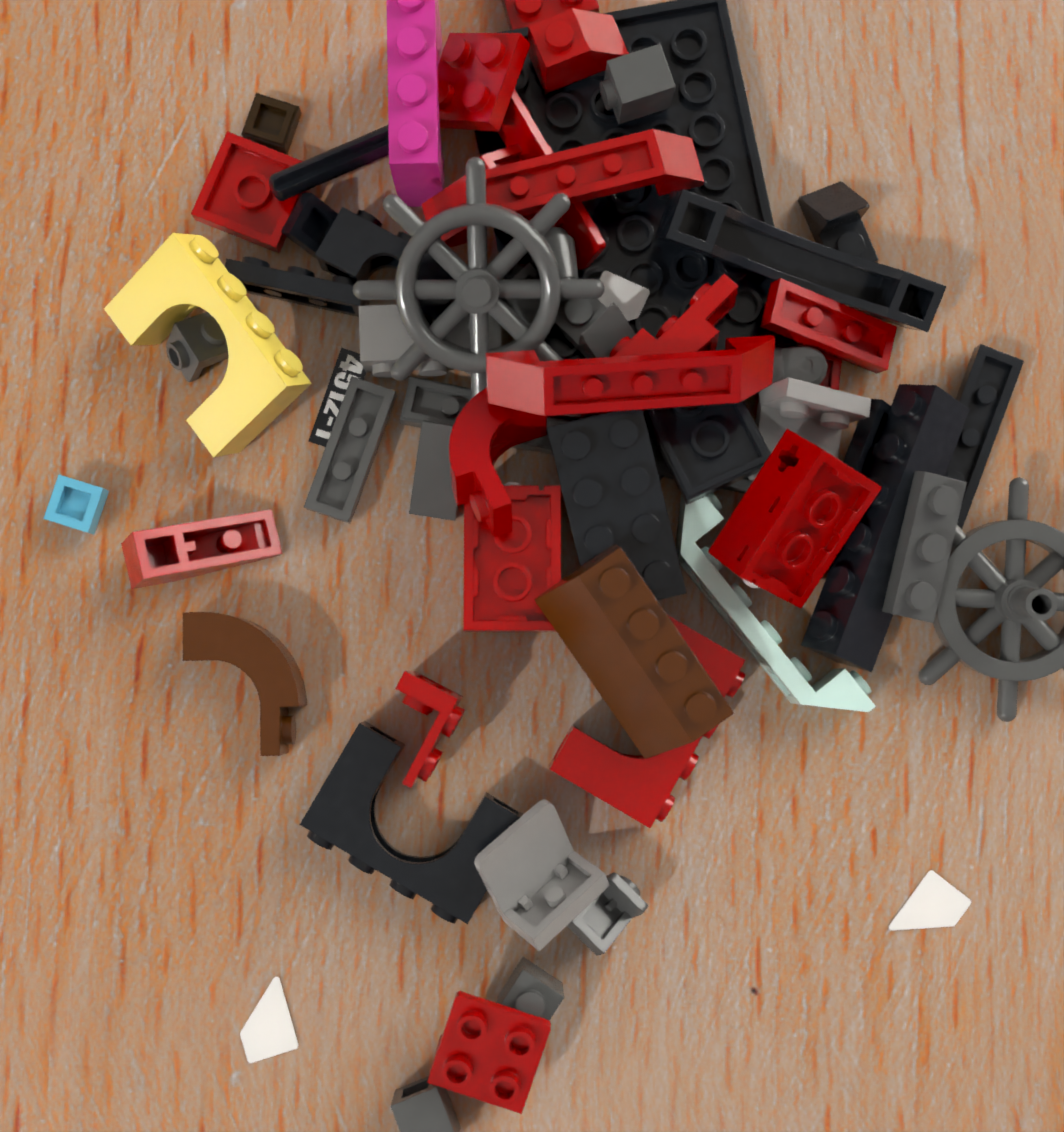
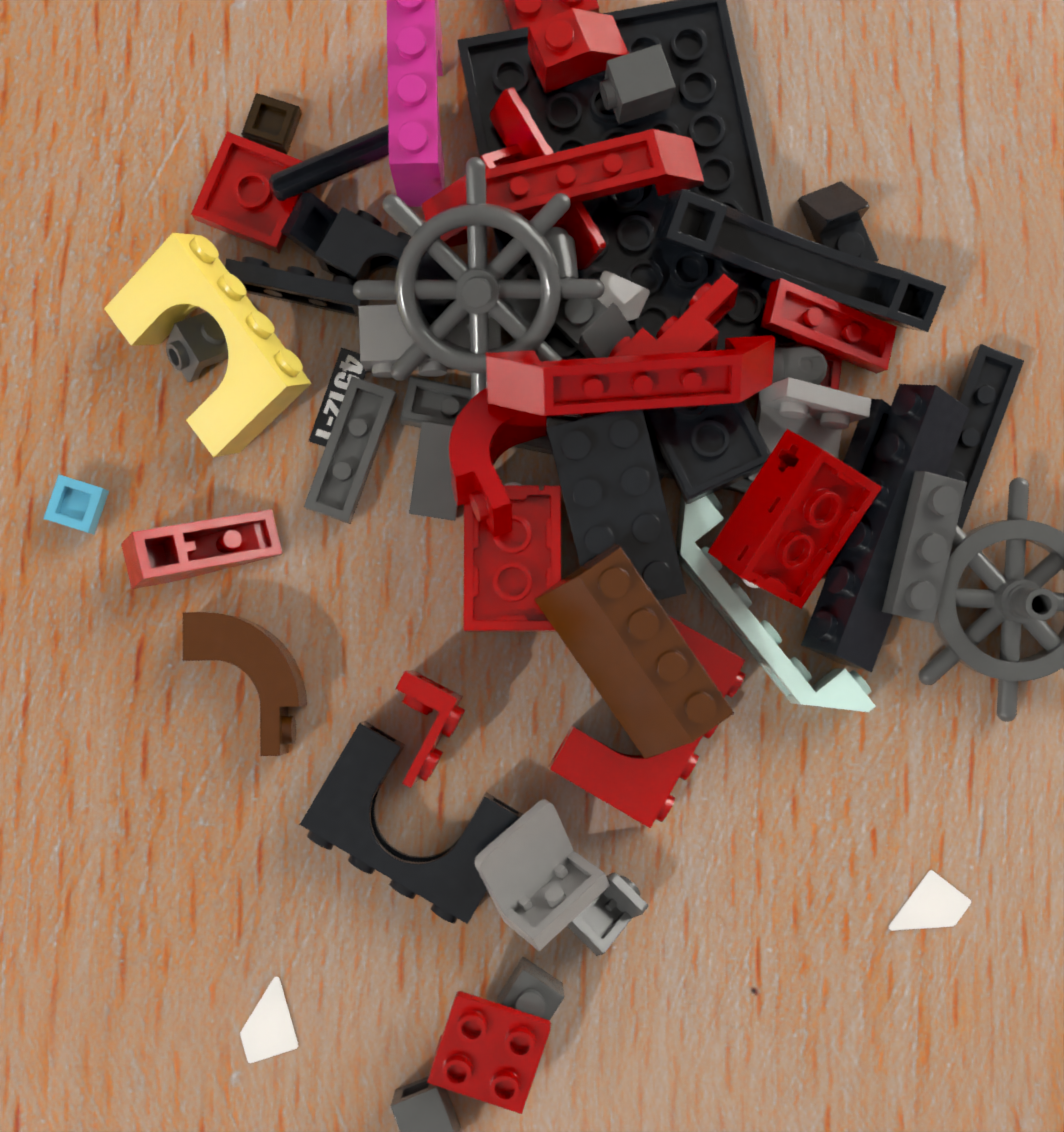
(479, 78): red plate -> none

